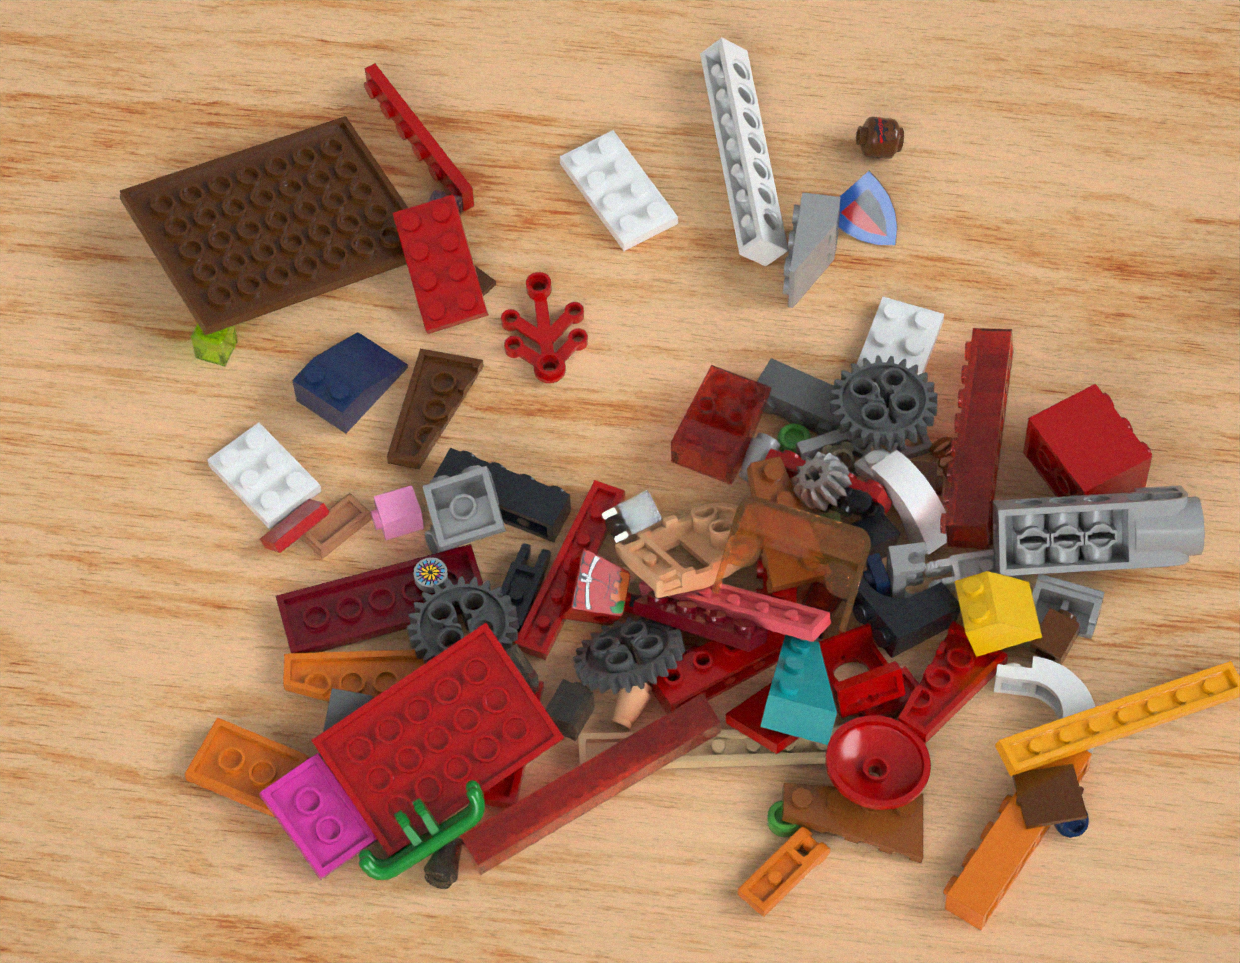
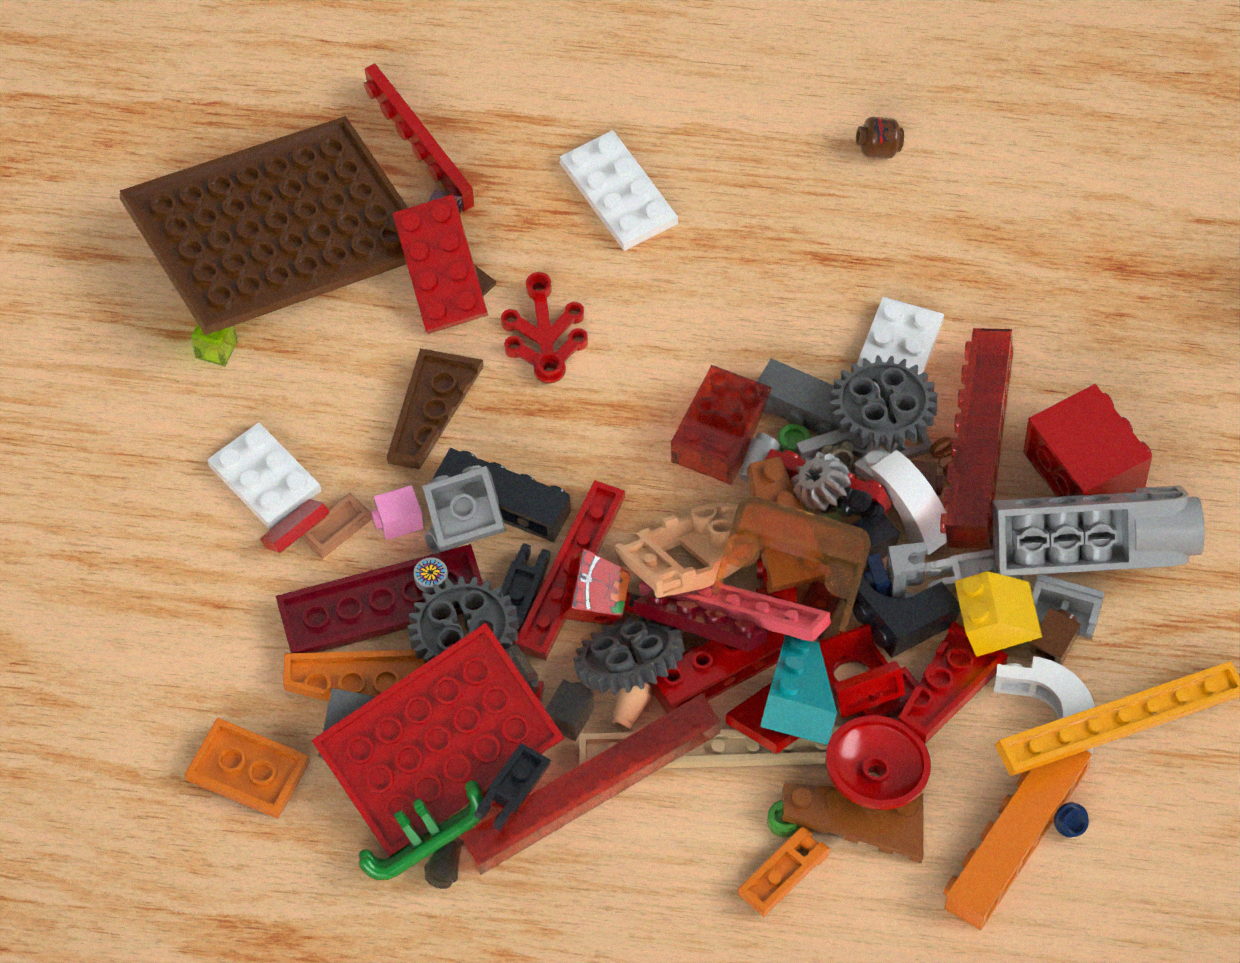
(318, 816): dark pink plate -> none
(347, 380): dark blue slope -> none
(513, 784): none -> black hinge
(631, 516): clear smoke brick -> none
(743, 152): white brick -> none
(810, 243): light grey slope -> none
(868, 212): shield -> none
(1049, 796): reddish brown piece -> none

